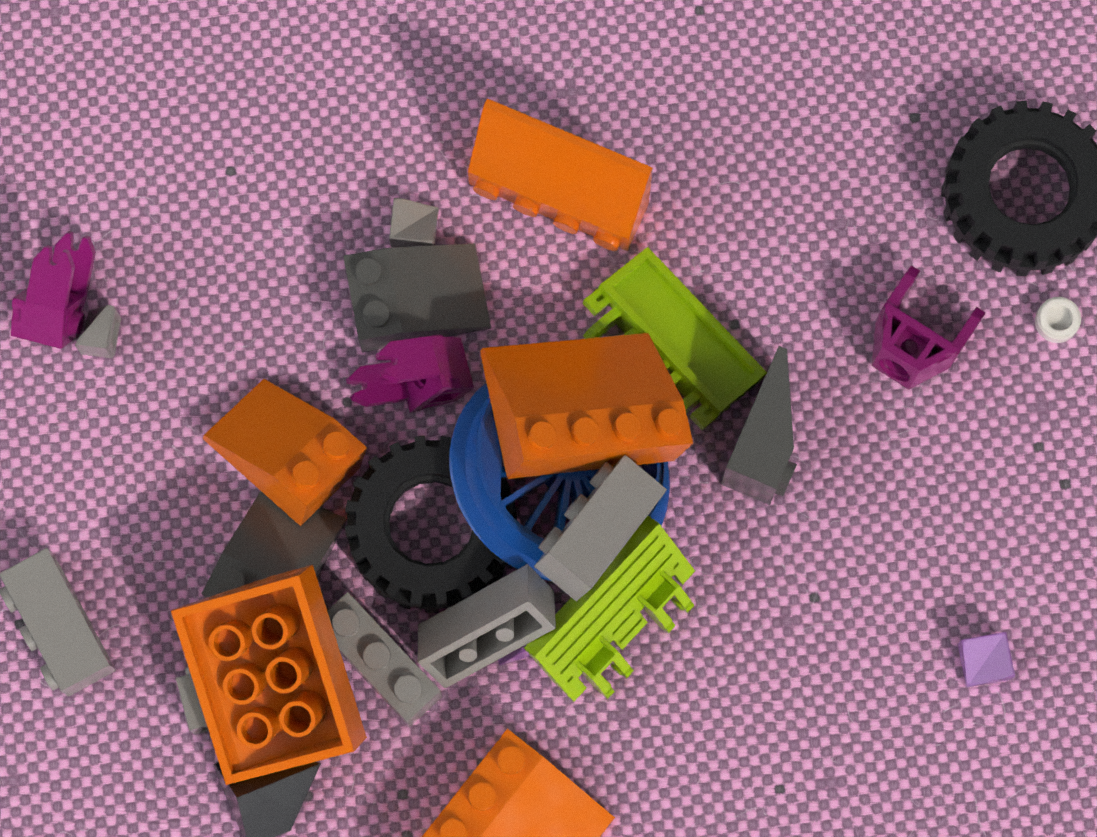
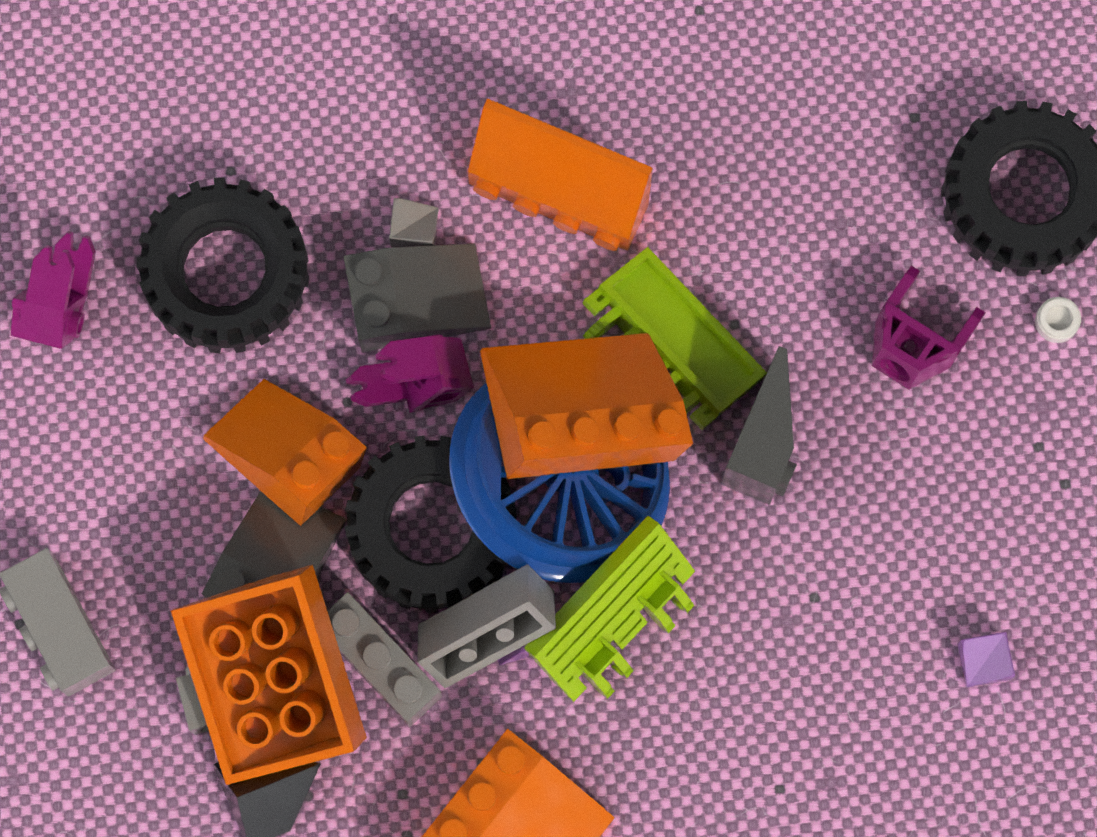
(100, 333): light grey slope -> none
(198, 215): none -> black tyre
(598, 526): light grey brick -> none

